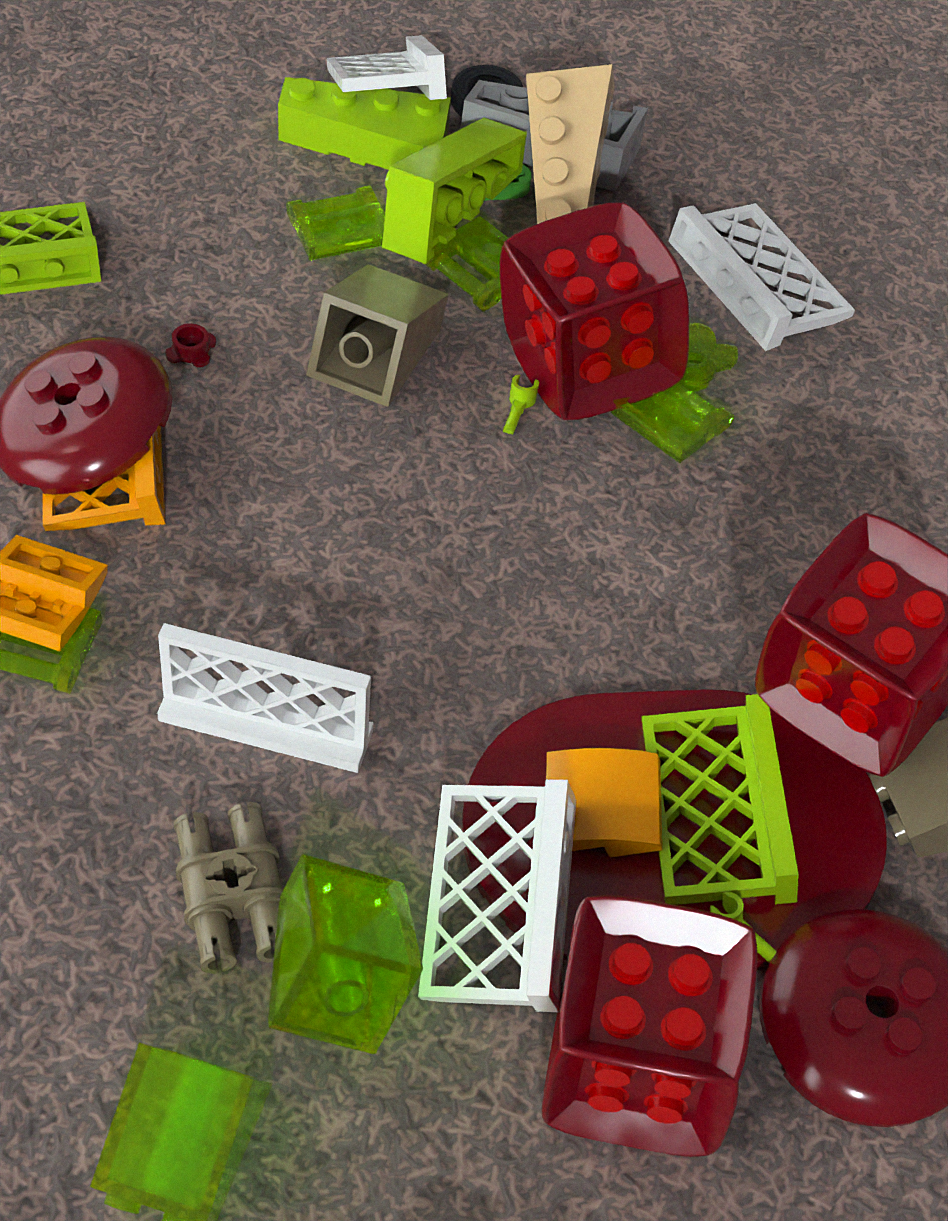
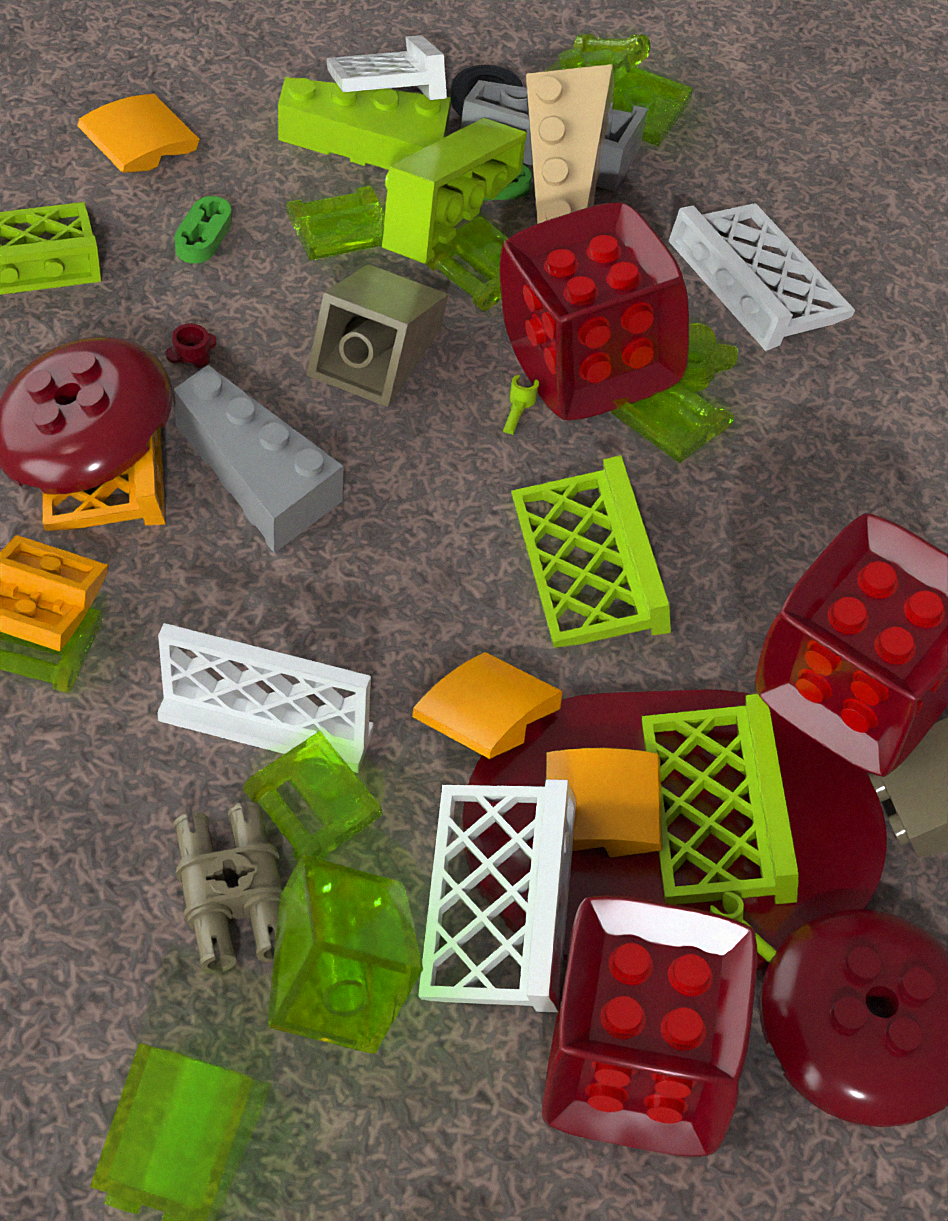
(137, 132): none -> light orange slope
(195, 226): none -> bright green beam
(258, 457): none -> light grey wedge
(327, 789): none -> clear neon green plate
(487, 704): none -> light orange slope
(593, 51): none -> clear neon green plate
(632, 555): none -> lime fence
(660, 95): none -> clear neon green plate

